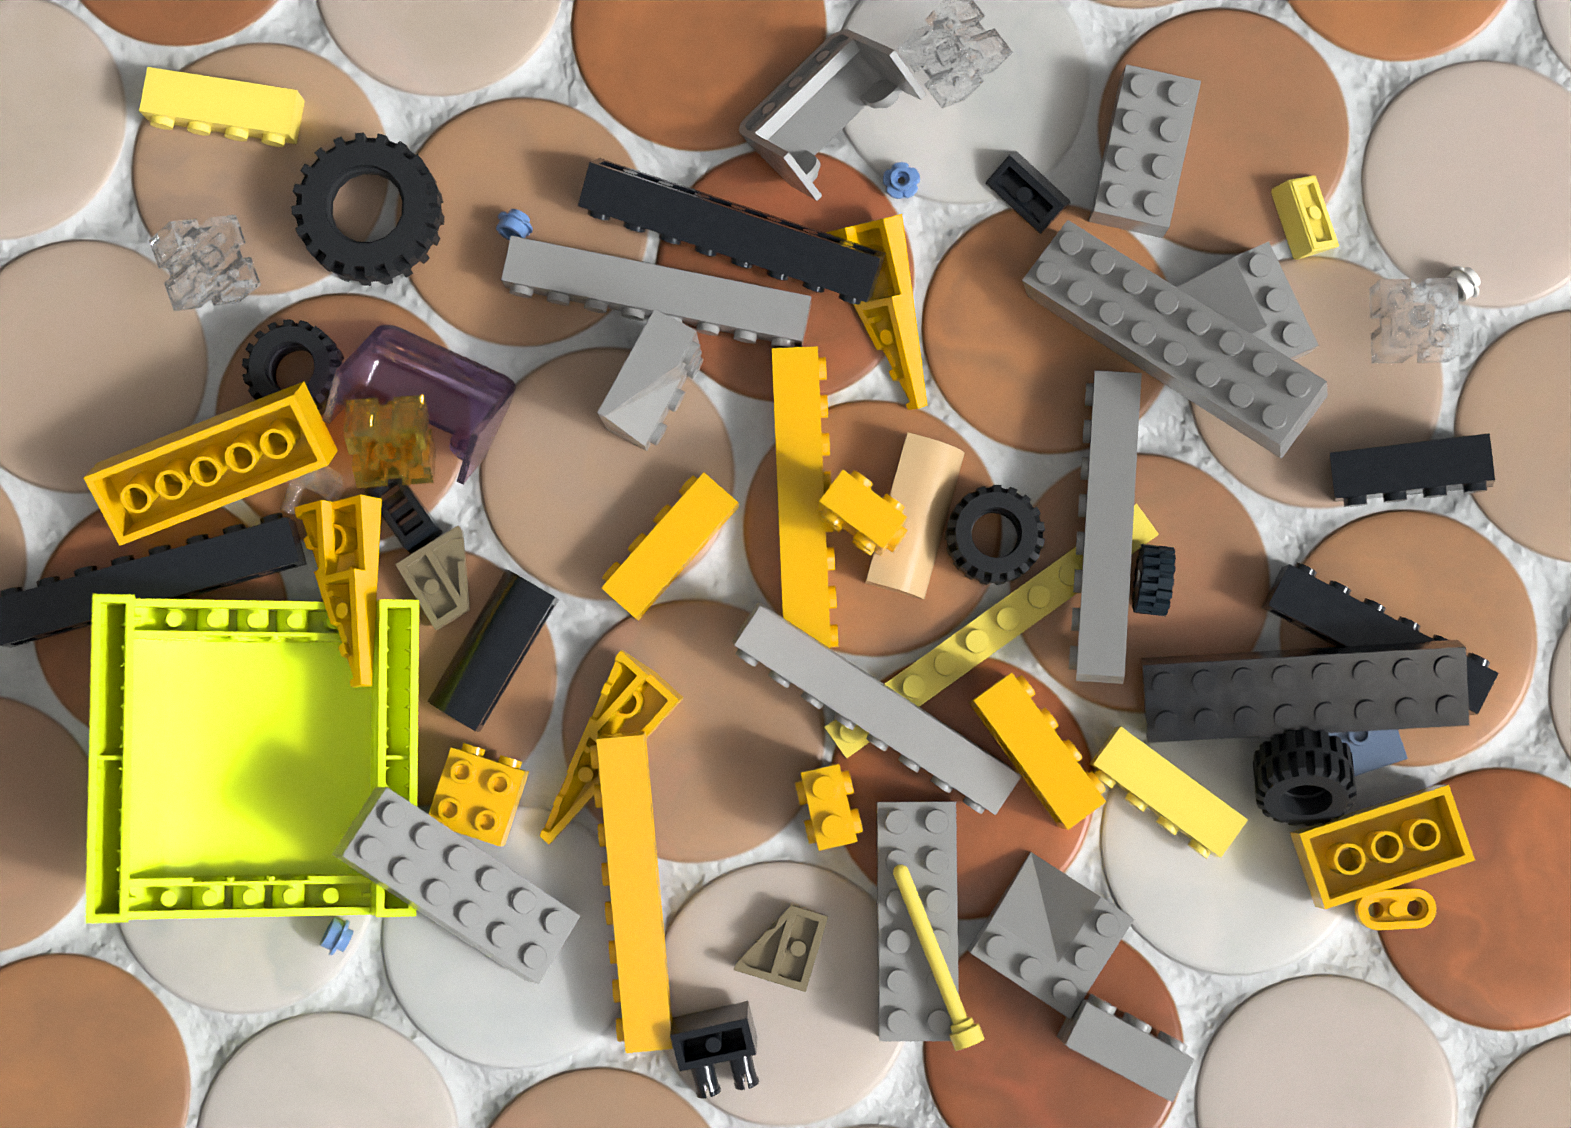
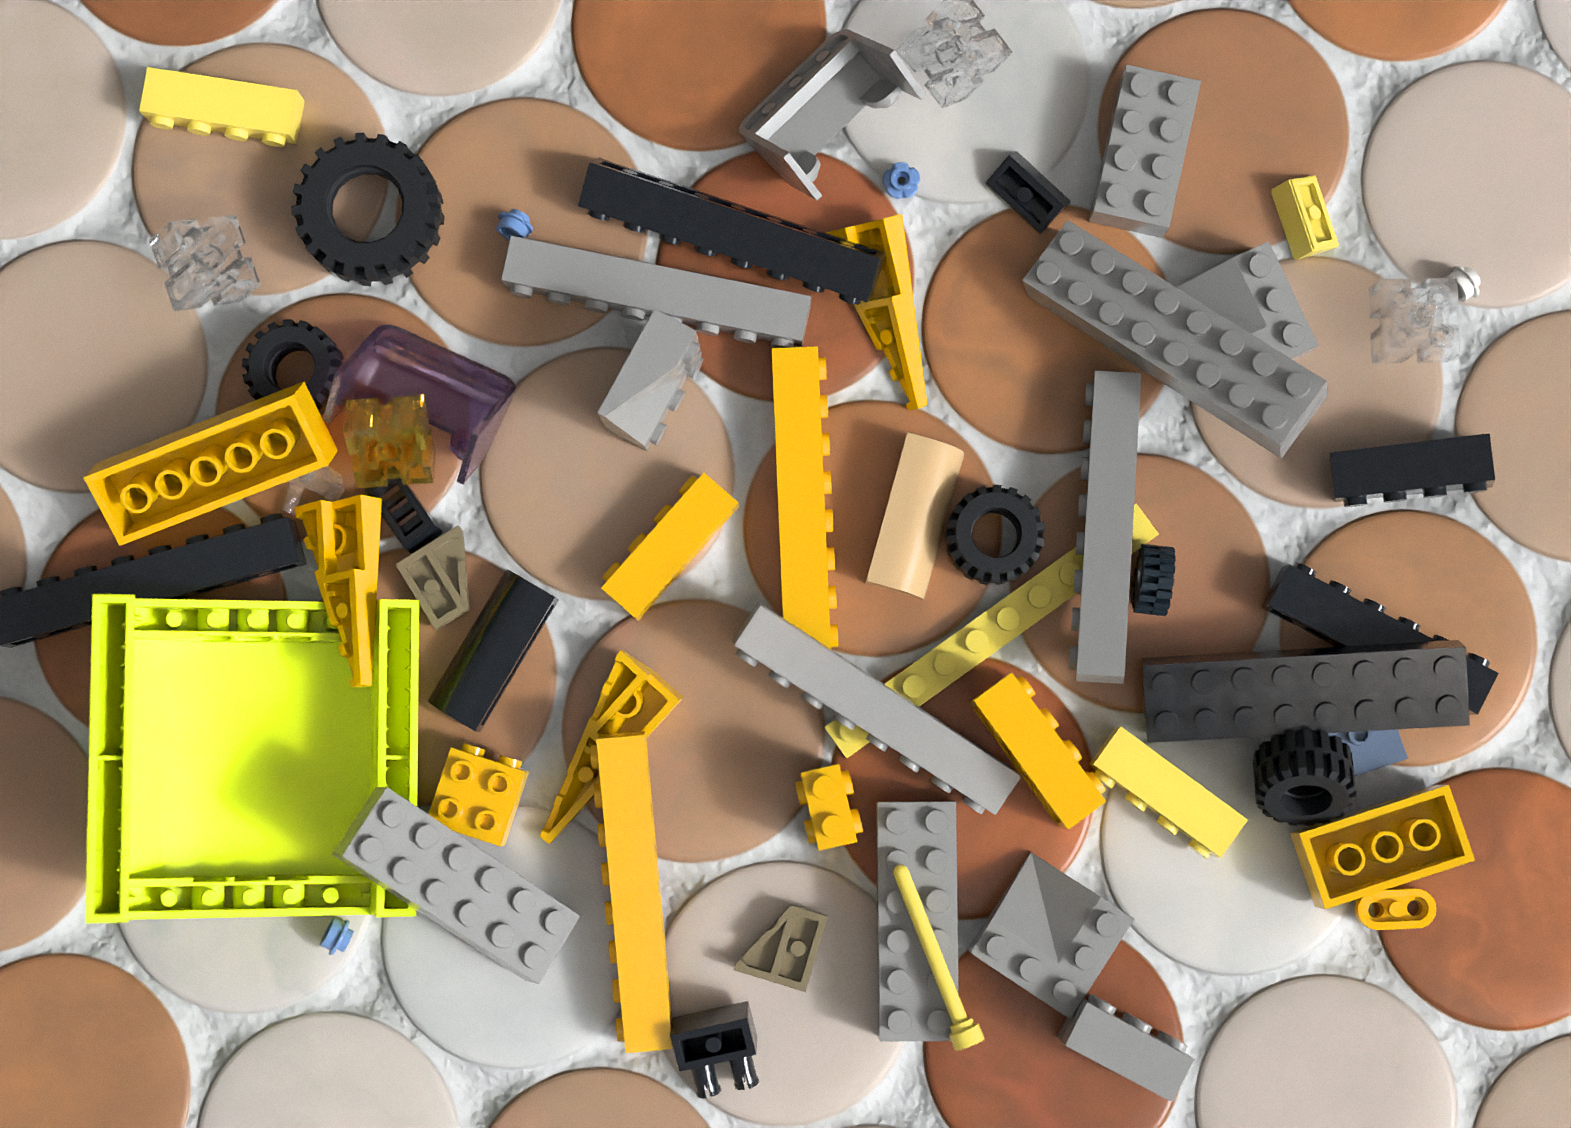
(871, 519): yellow brick -> none

